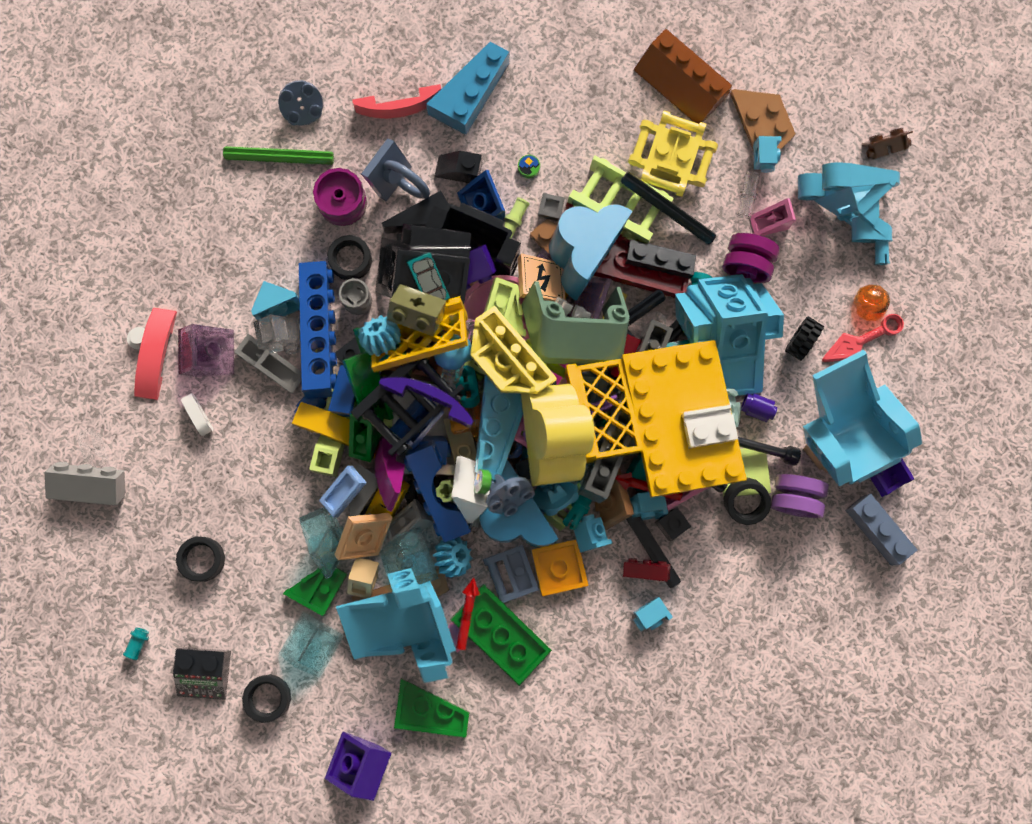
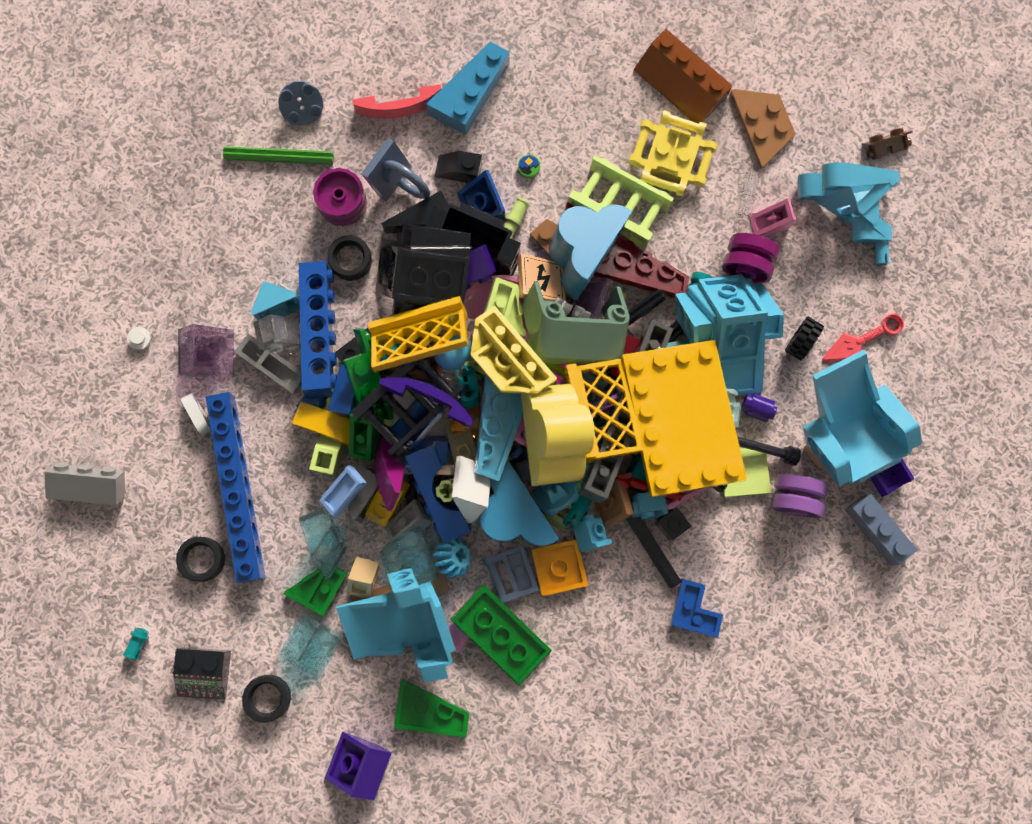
(152, 353): coral slope -> none
(235, 488): none -> blue brick
(355, 296): light grey wheel -> none
(363, 536): light nougat tile -> none
(379, 336): medium azure gear -> none
(416, 310): olive brick -> none
(427, 276): tile -> none
(470, 591): red piece -> none
(482, 481): bright green tile -> none
(508, 494): sand blue plate -> none
(551, 207): flat silver plate -> none
(646, 569): dark red piece -> none
(651, 615): medium azure brick -> none
(660, 259): plate -> none
(668, 207): black axle -> none
(688, 613): none -> blue plate
(709, 426): white plate -> none
(755, 516): black tyre -> none
(766, 153): medium azure brick -> none
(872, 302): clear orange hair -> none

